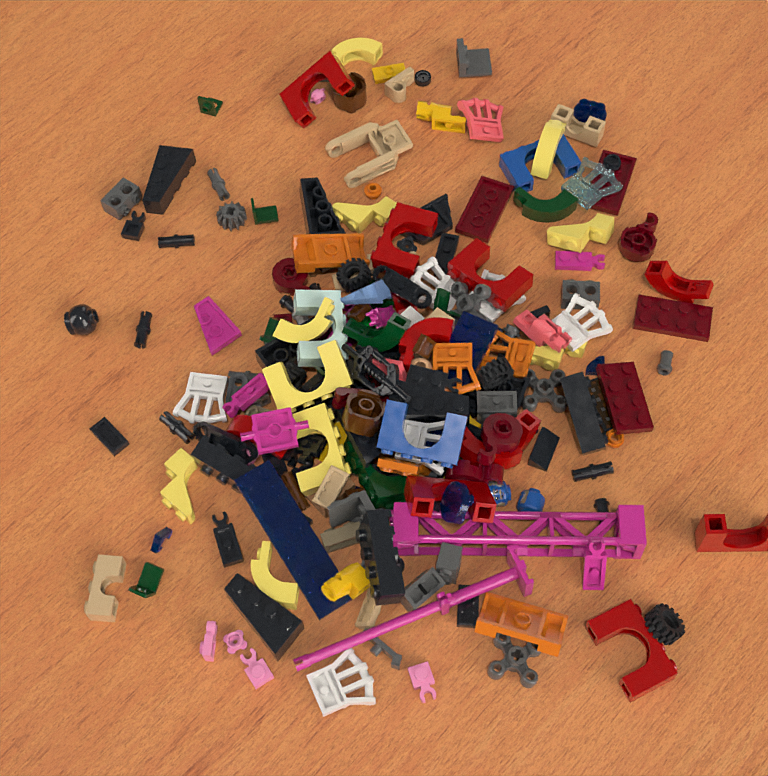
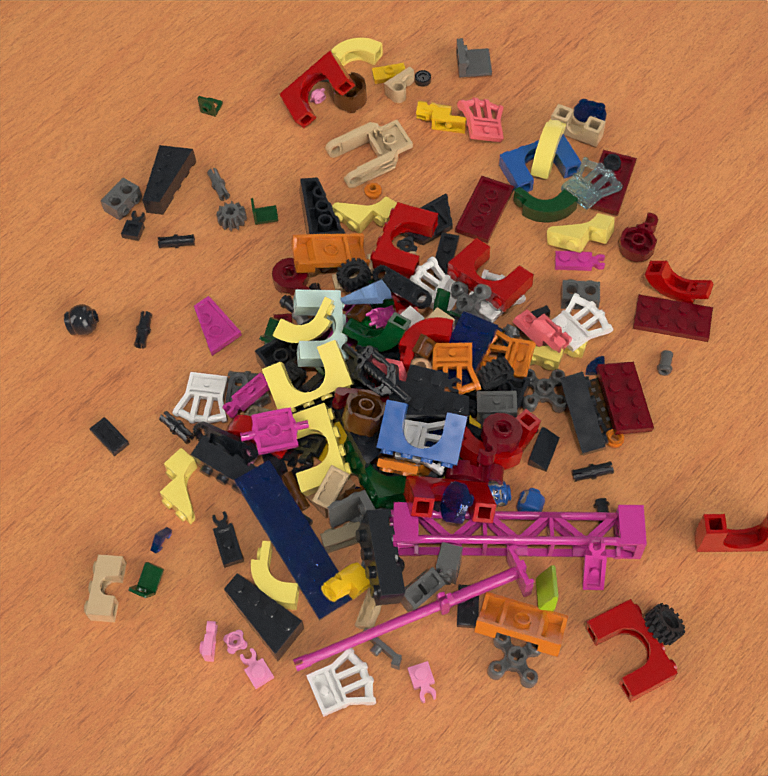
(547, 589): none -> lime slope

